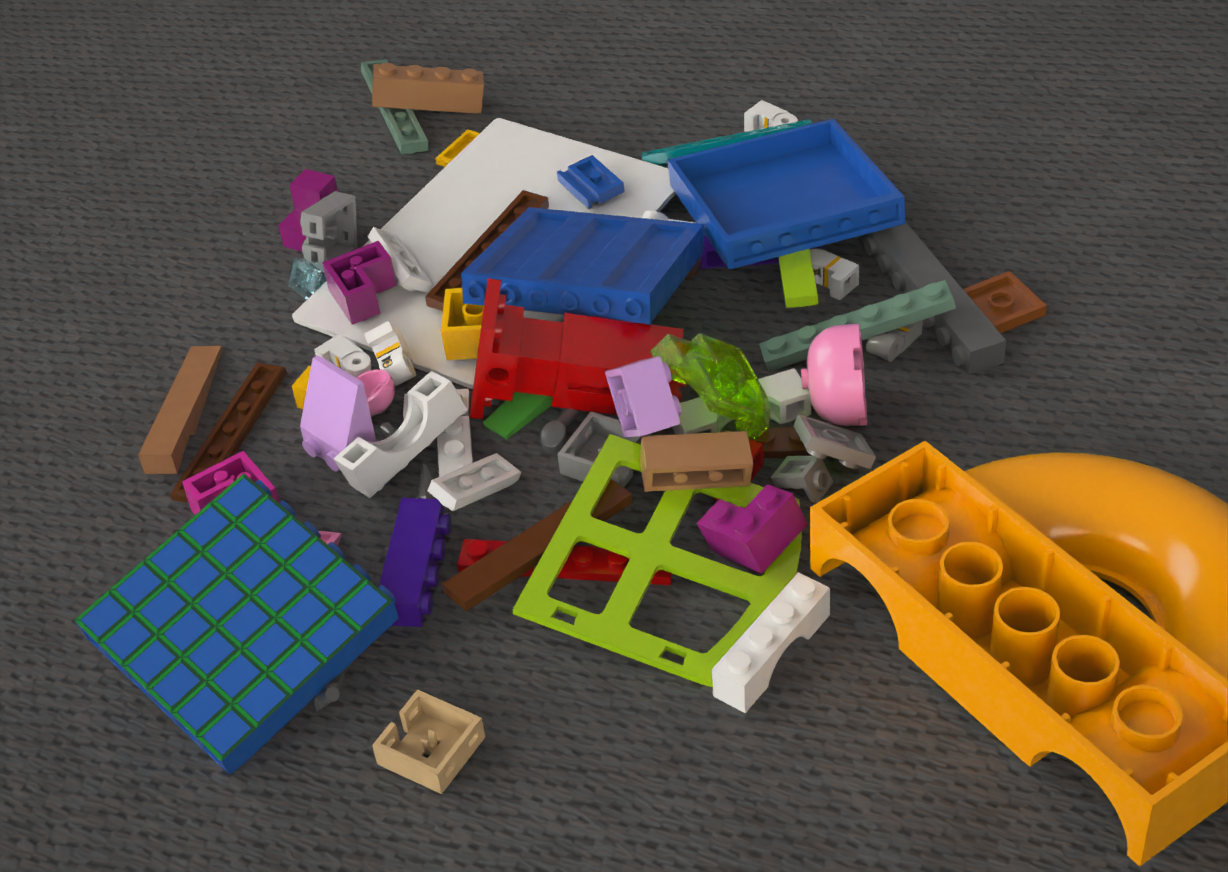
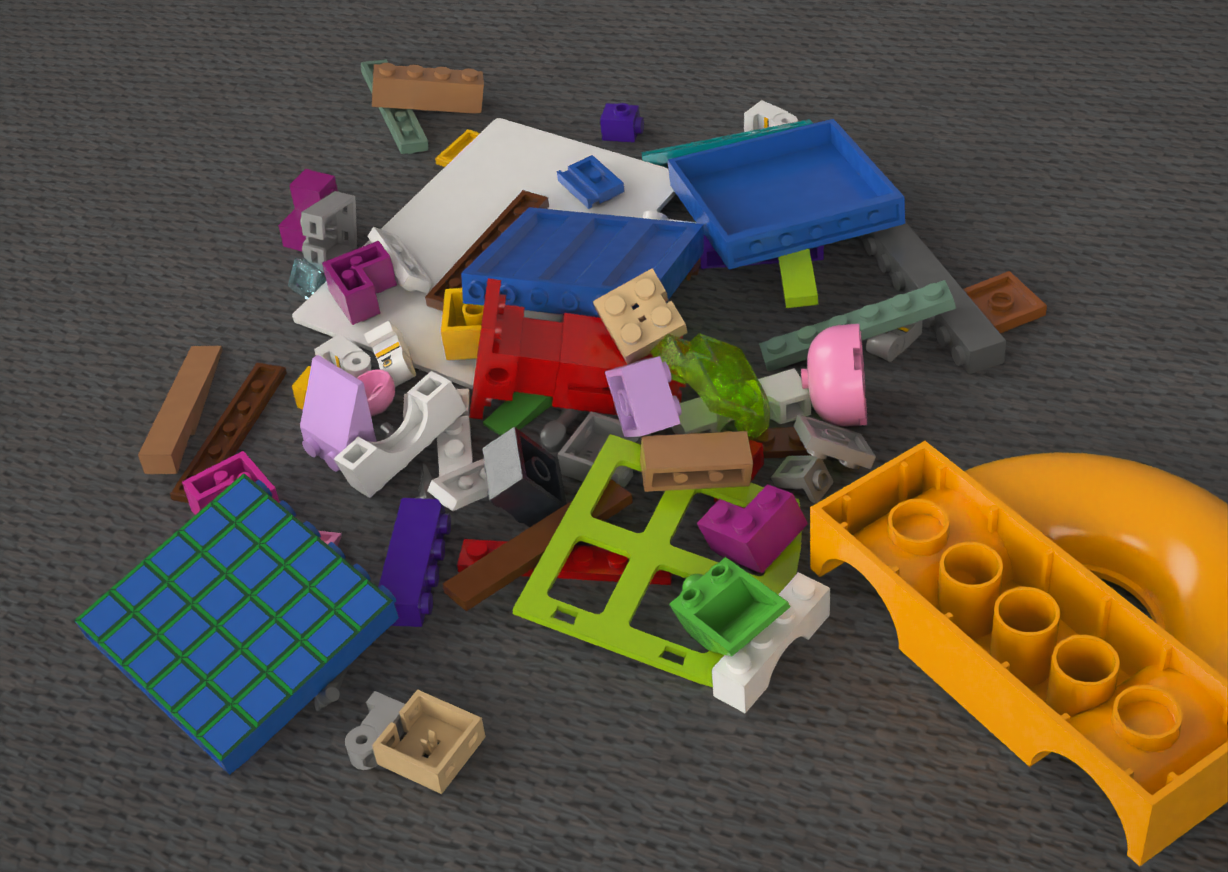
(360, 739): none -> light grey leg
(523, 477): none -> black brick
(621, 122): none -> dark purple brick
(643, 328): none -> tan piece
(726, 607): none -> bright green slope
(834, 272): white leg -> none

